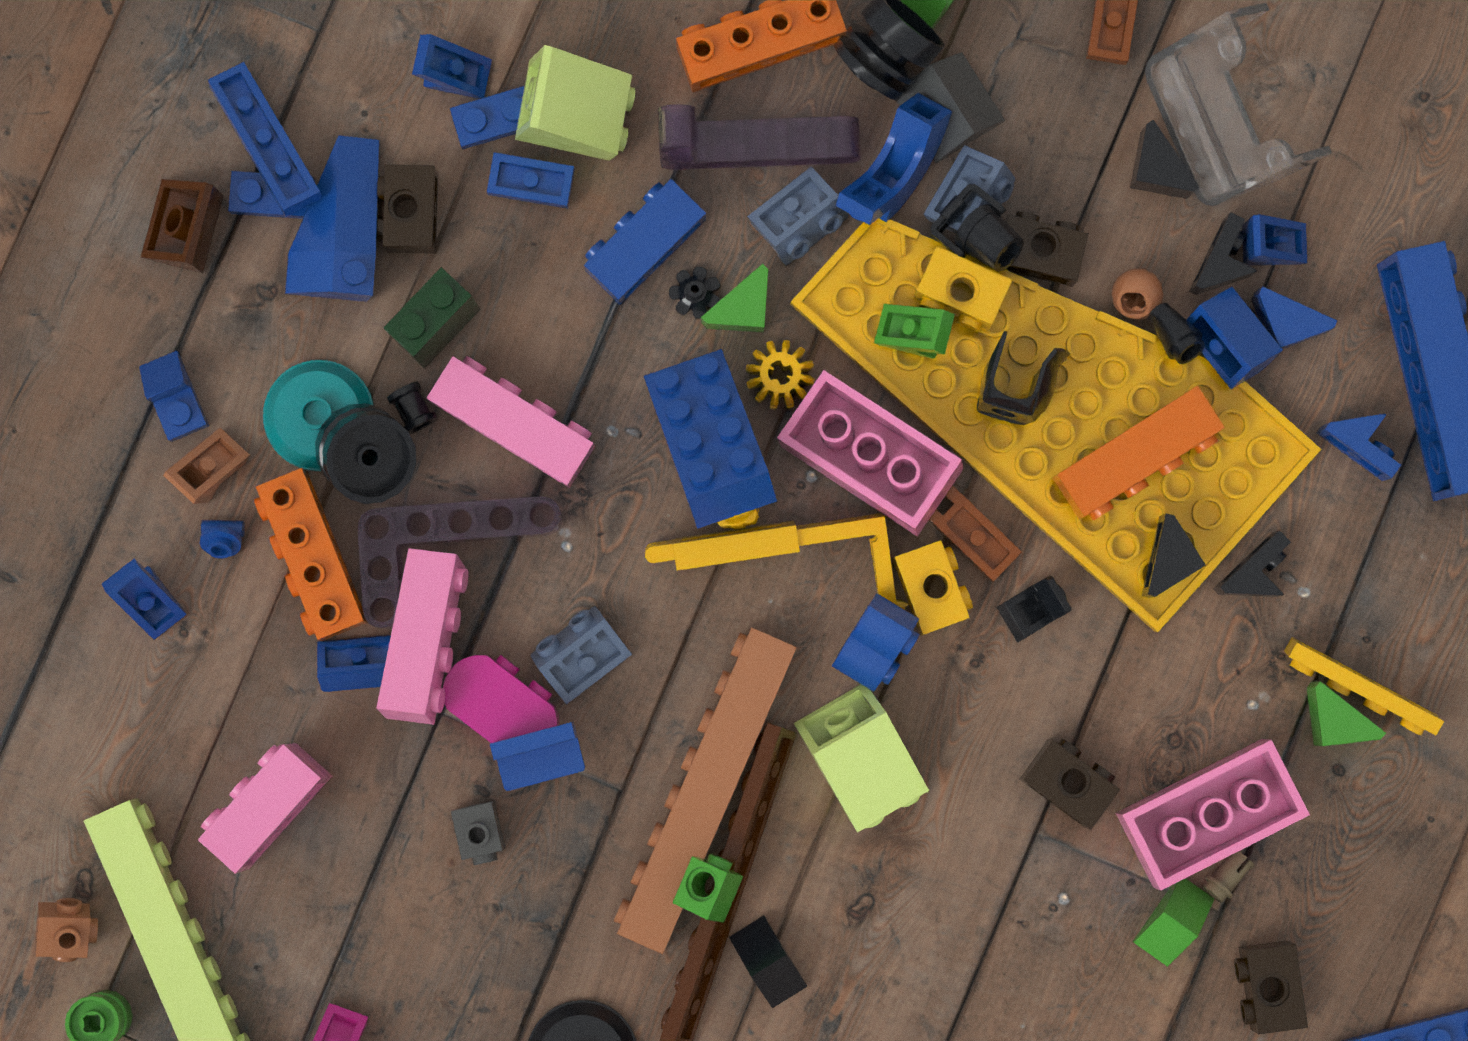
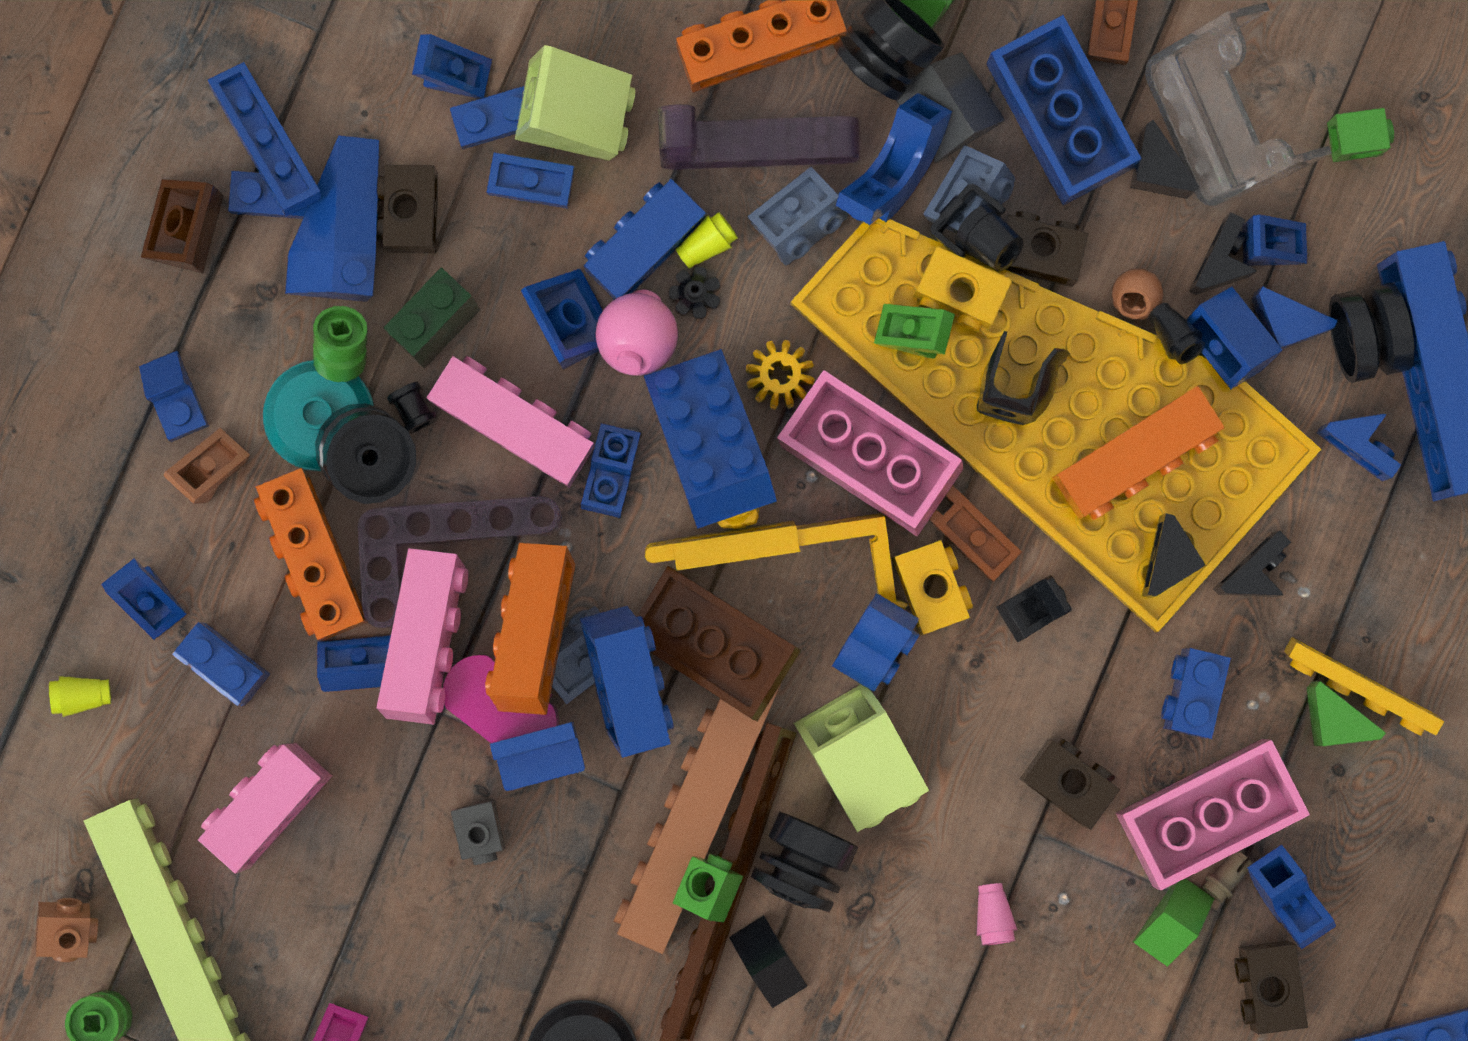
(77, 695): none -> neon yellow cone
(221, 664): none -> blue brick
(222, 537): blue plate -> none
(339, 343): none -> bright green wheel
(531, 629): none -> orange brick
(566, 315): none -> blue slope
(610, 470): none -> blue slope
(627, 680): none -> blue brick
(637, 333): none -> bright pink brick
(707, 240): none -> neon yellow cone
(716, 643): none -> reddish brown plate
(742, 307): bright green slope -> none
(804, 862): none -> black wheel
(994, 916): none -> bright pink cone
(1063, 110): none -> blue brick
(1195, 692): none -> blue brick
(1289, 897): none -> blue brick
(1360, 134): none -> bright green brick
(1371, 332): none -> black wheel

